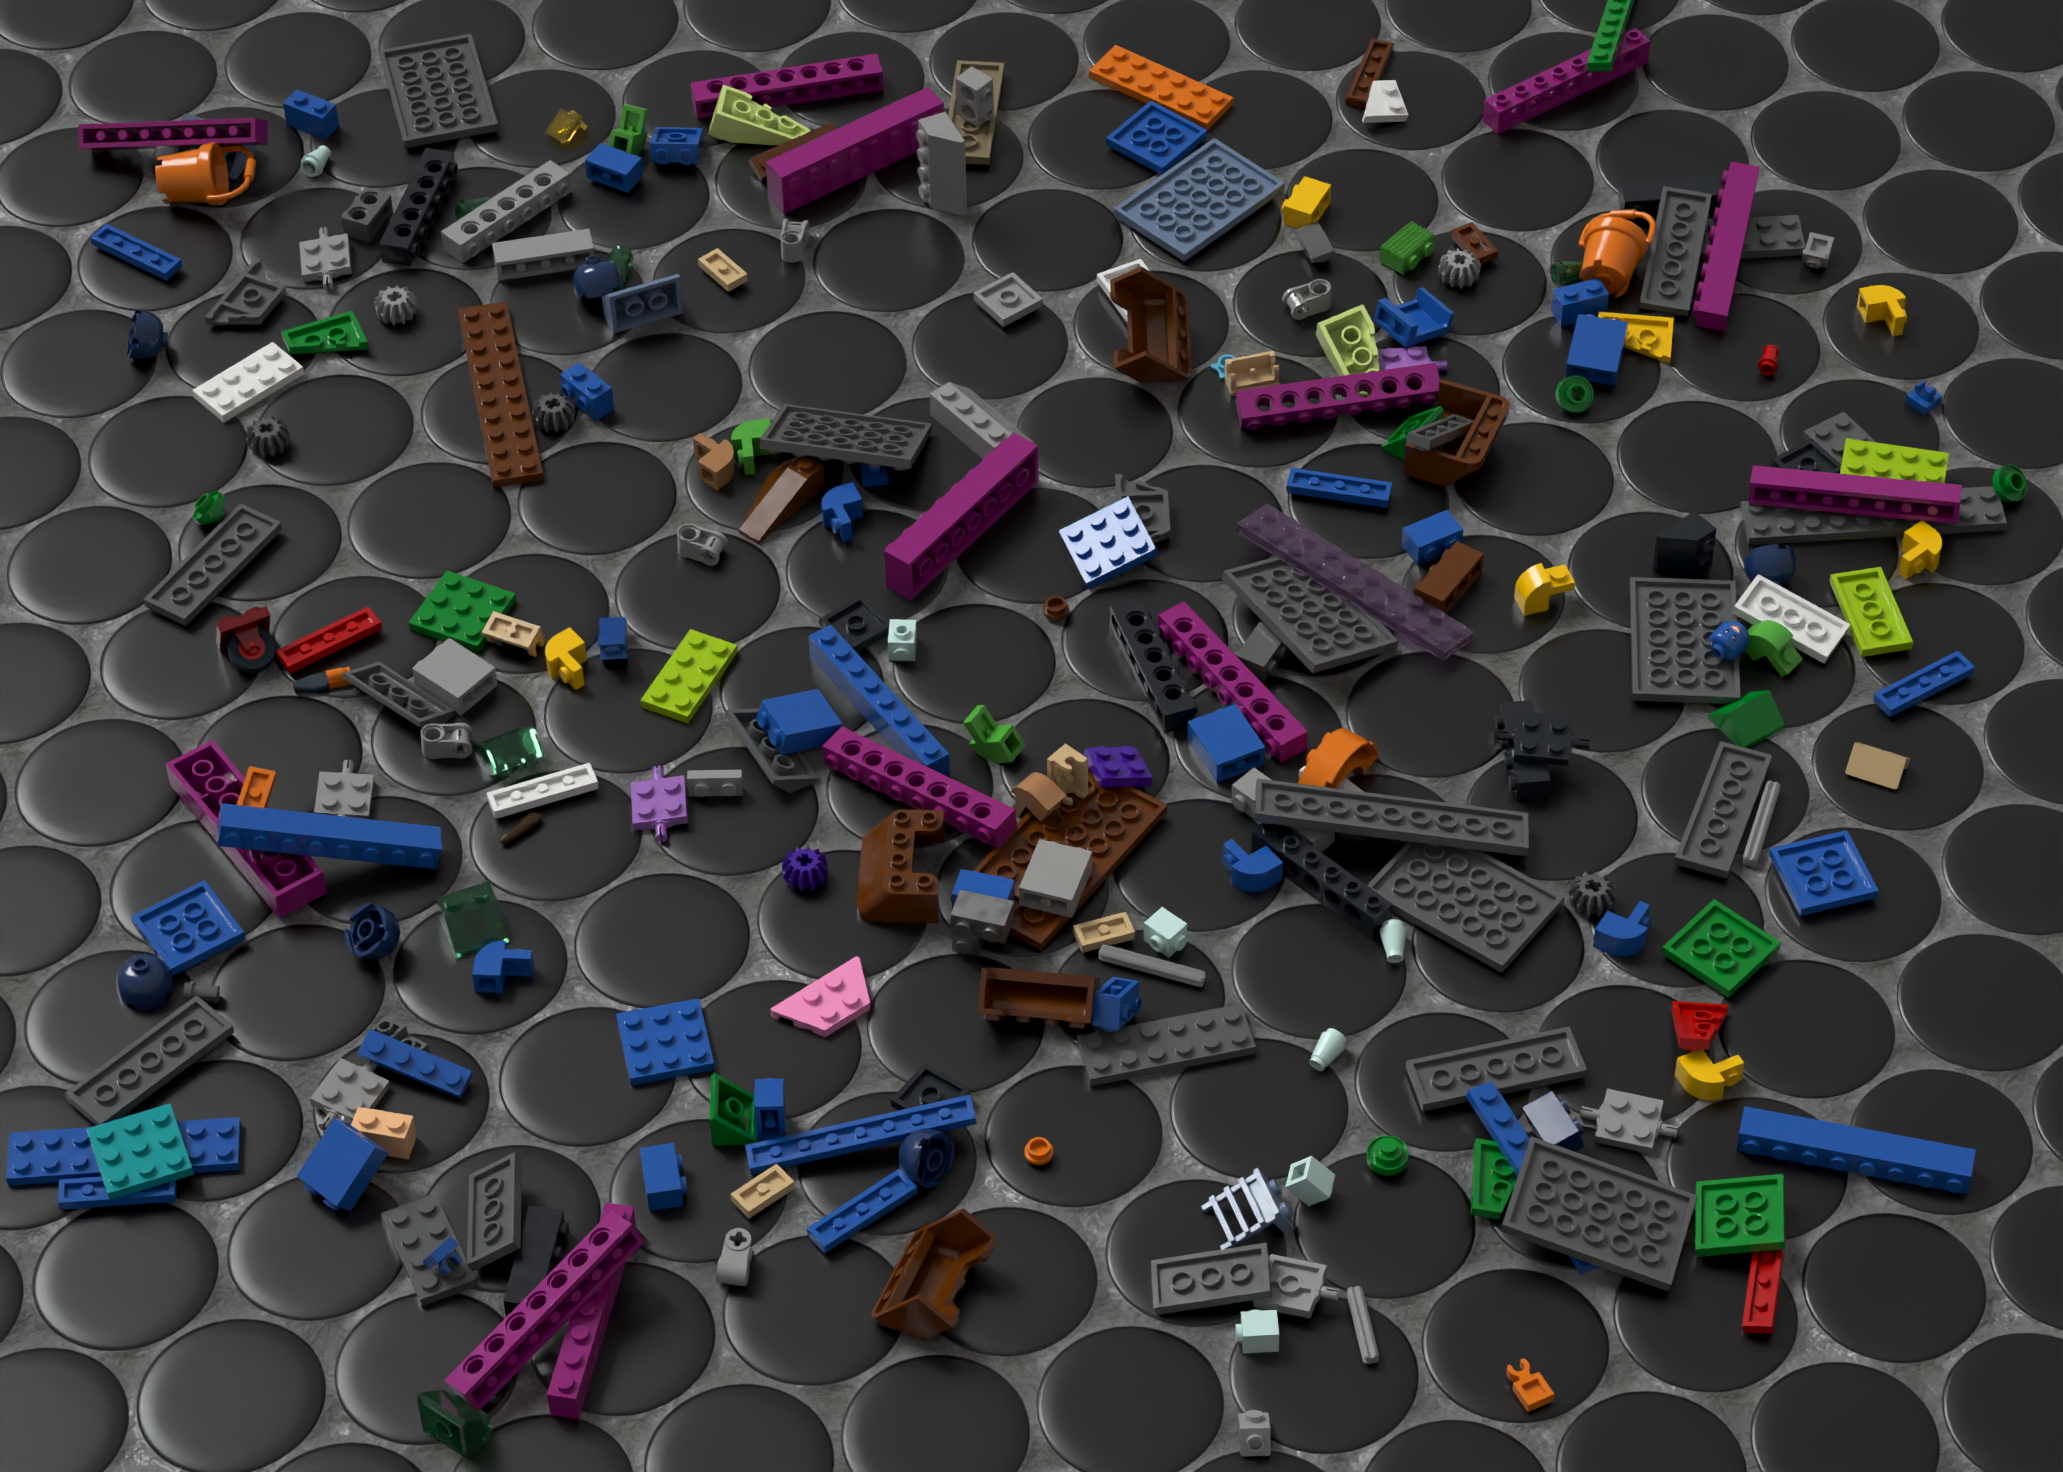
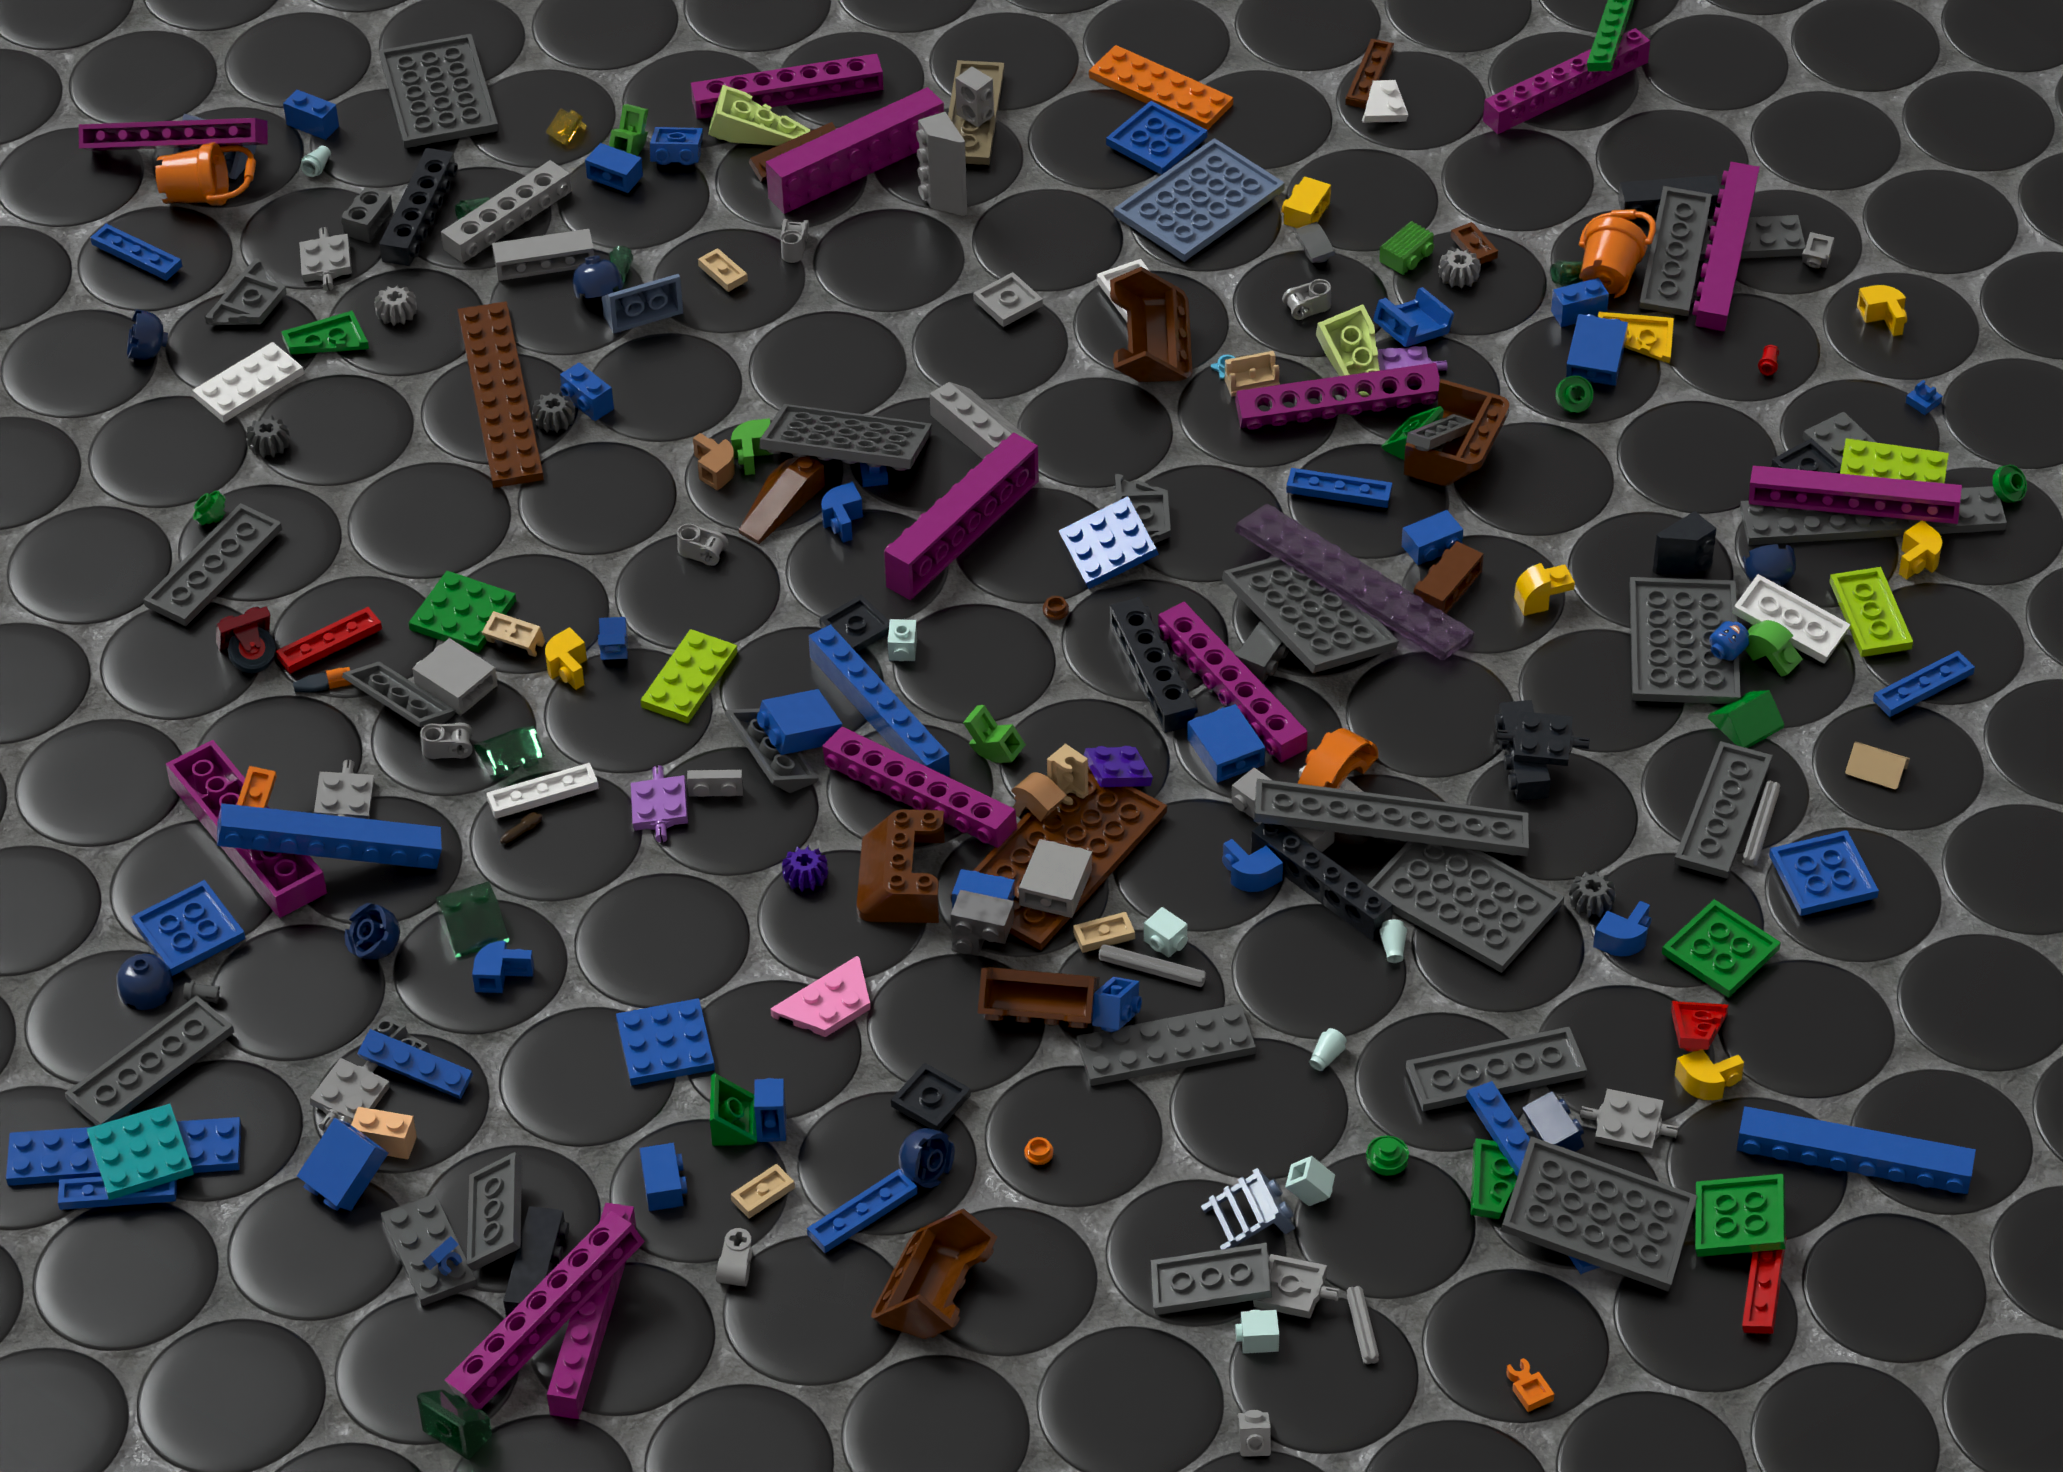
(859, 1134): blue plate -> none

